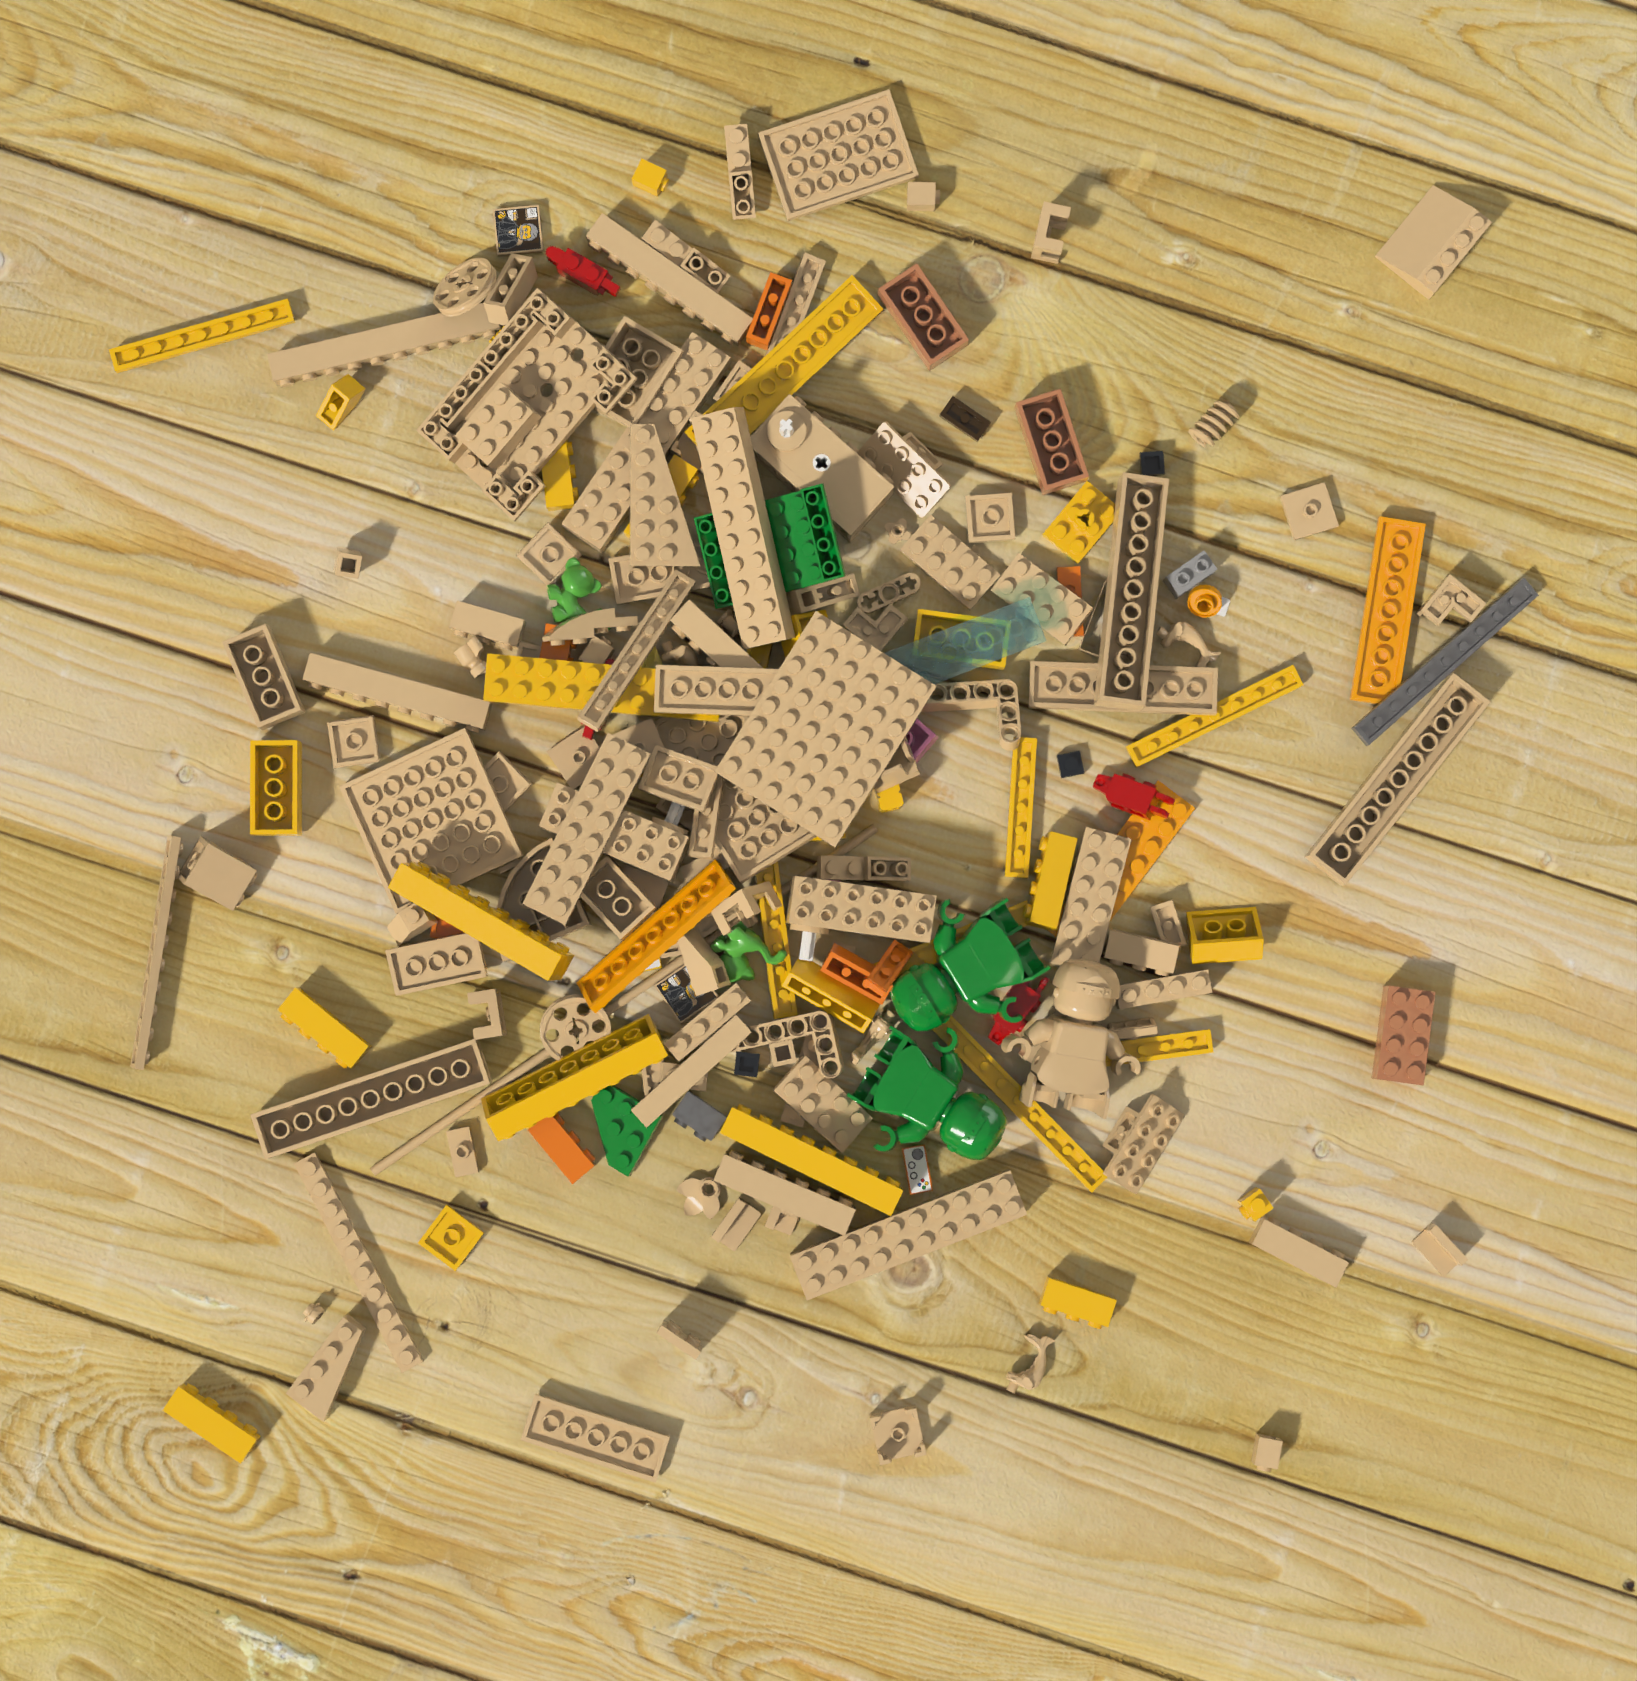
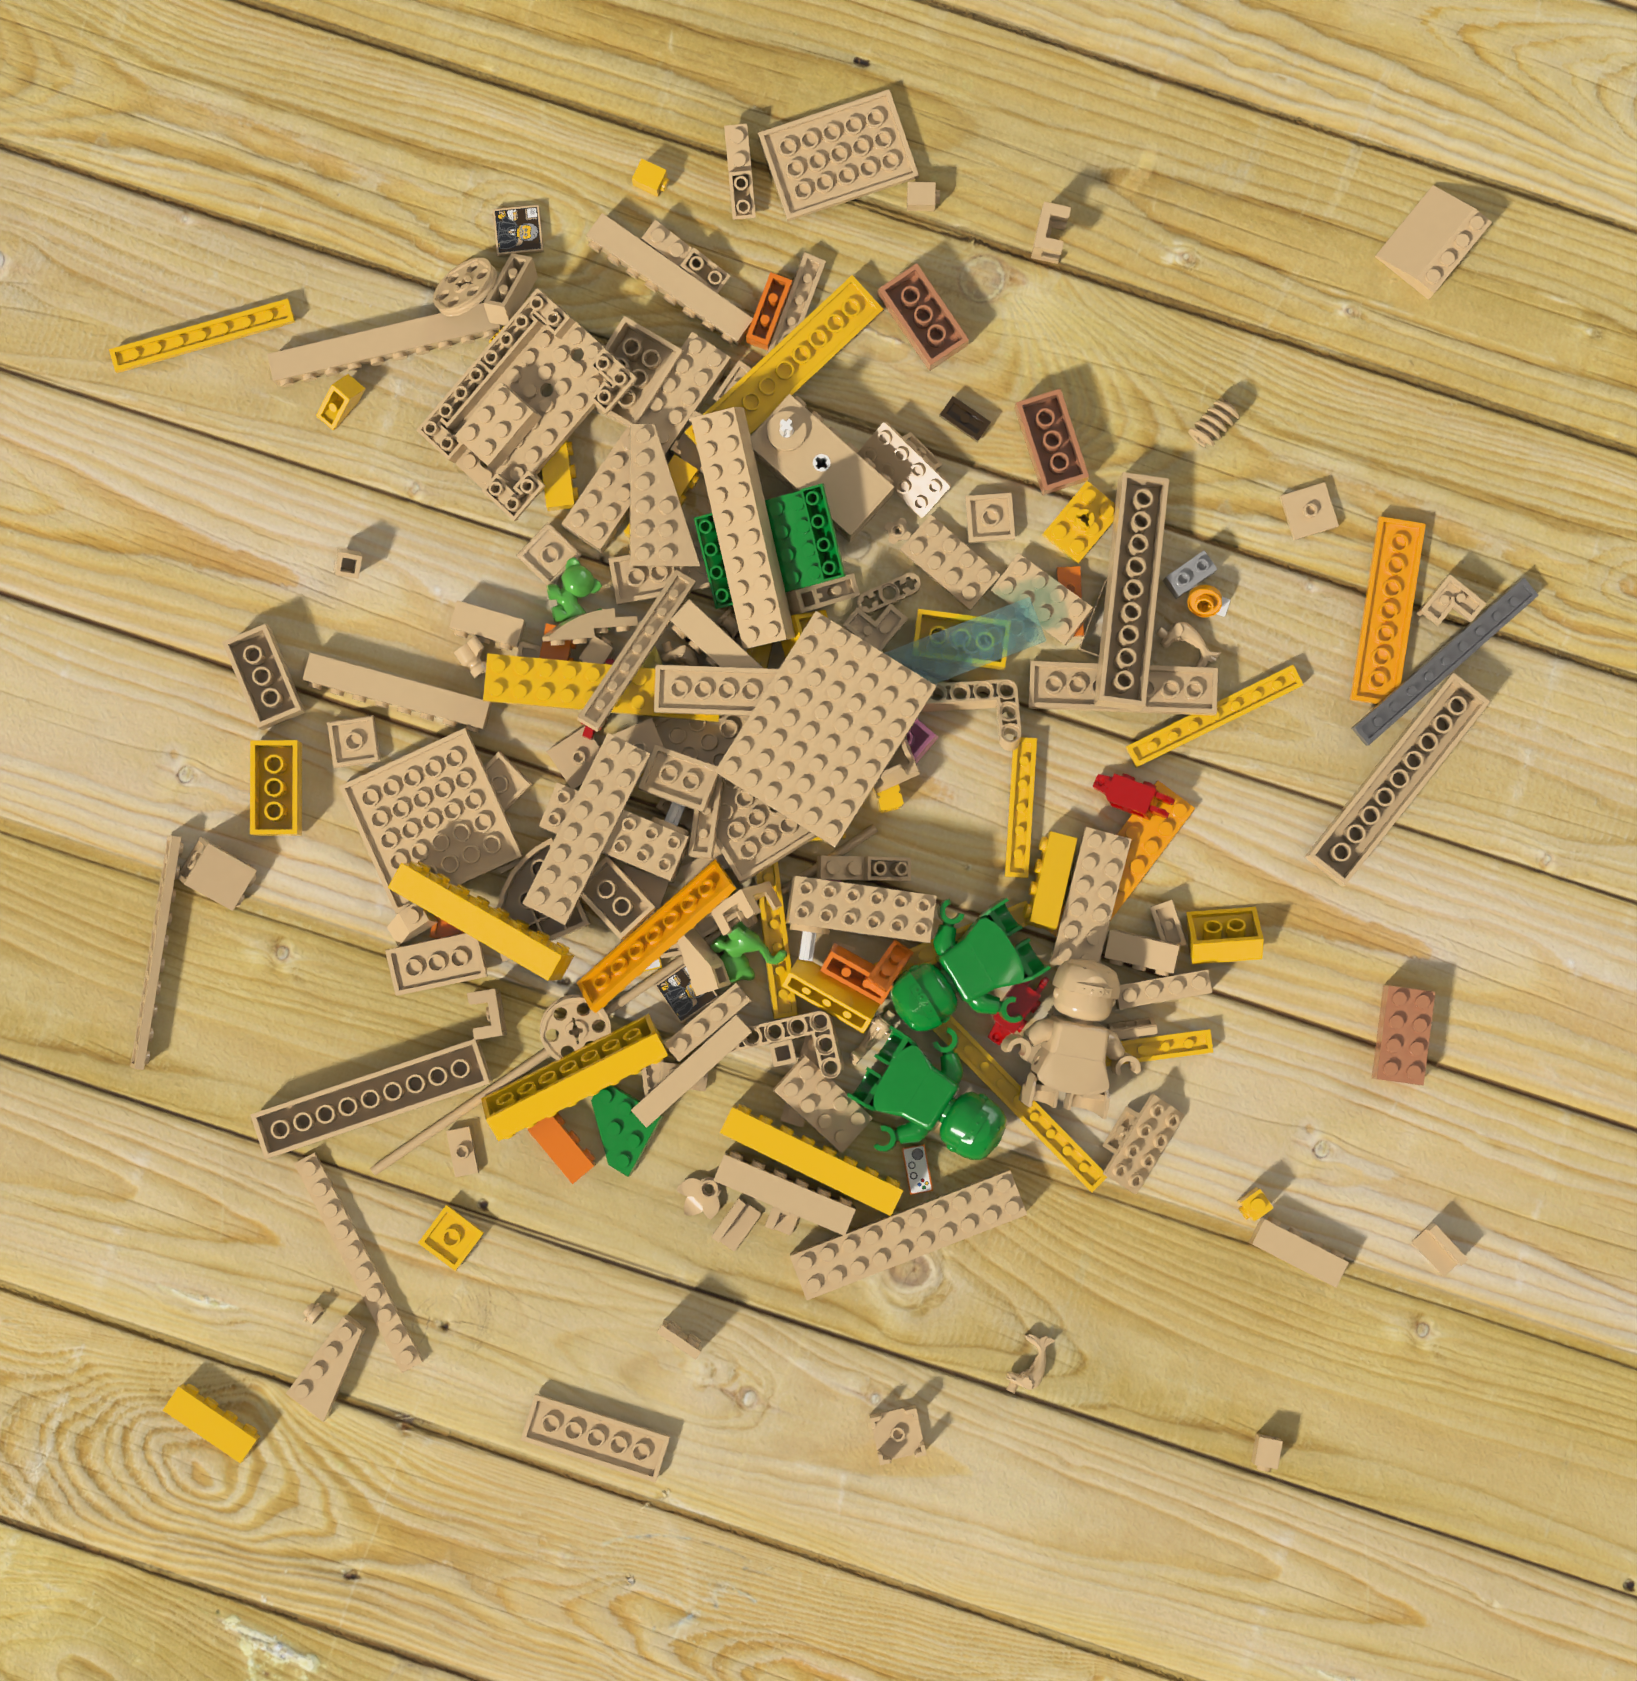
(324, 1027): yellow brick -> none
(582, 271): red hinge -> none
(699, 1116): flat silver brick -> none
(746, 1064): black plate -> none
(1070, 764): black plate -> none
(1077, 1302): yellow brick -> none
(1152, 463): black plate -> none

